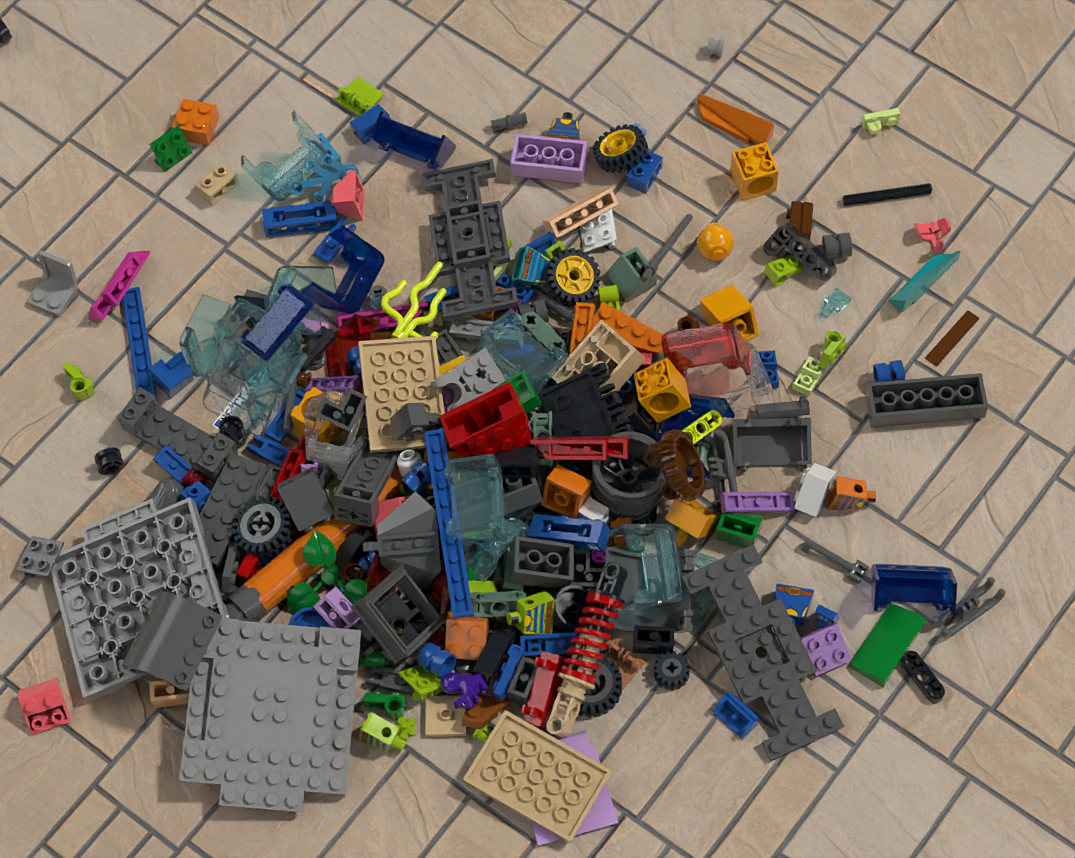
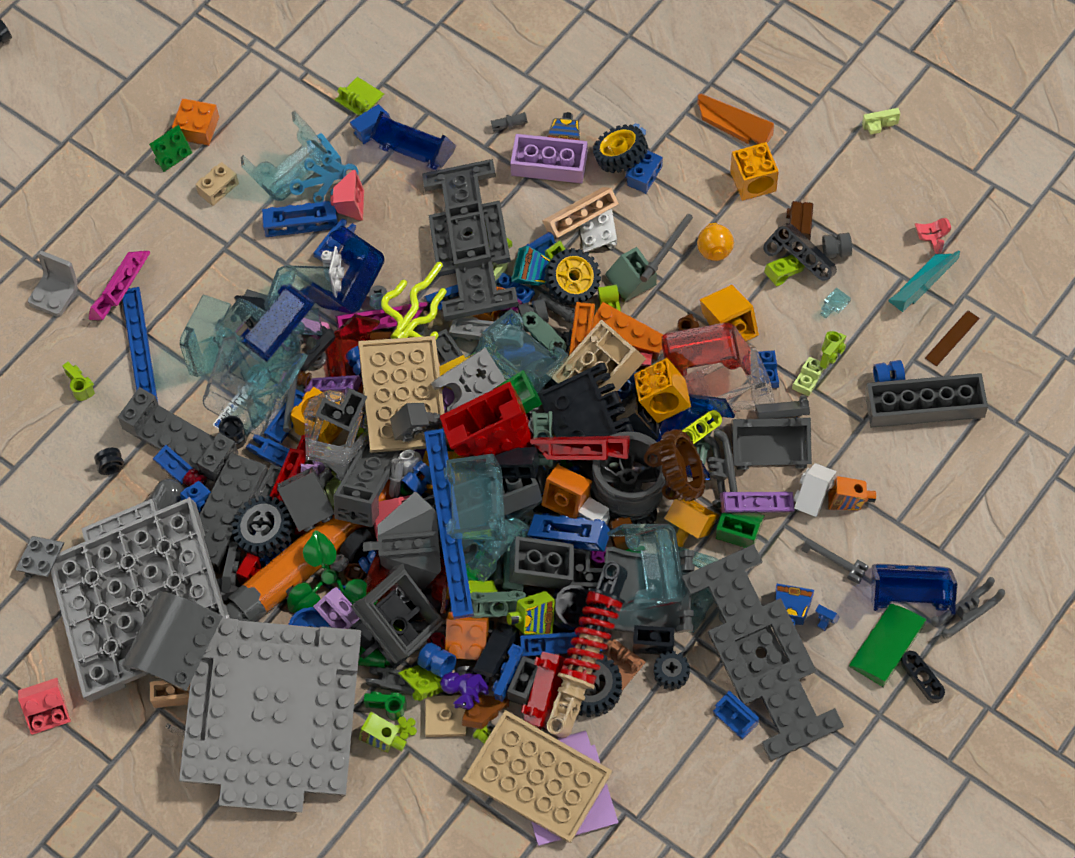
(172, 376): blue plate -> none
(336, 272): none -> white hinge
(340, 563): none -> dark grey plate
(395, 477): none -> light grey axle
(715, 47): light grey wheel -> none
(826, 648): medium lavender plate -> none
(887, 194): black axle -> none

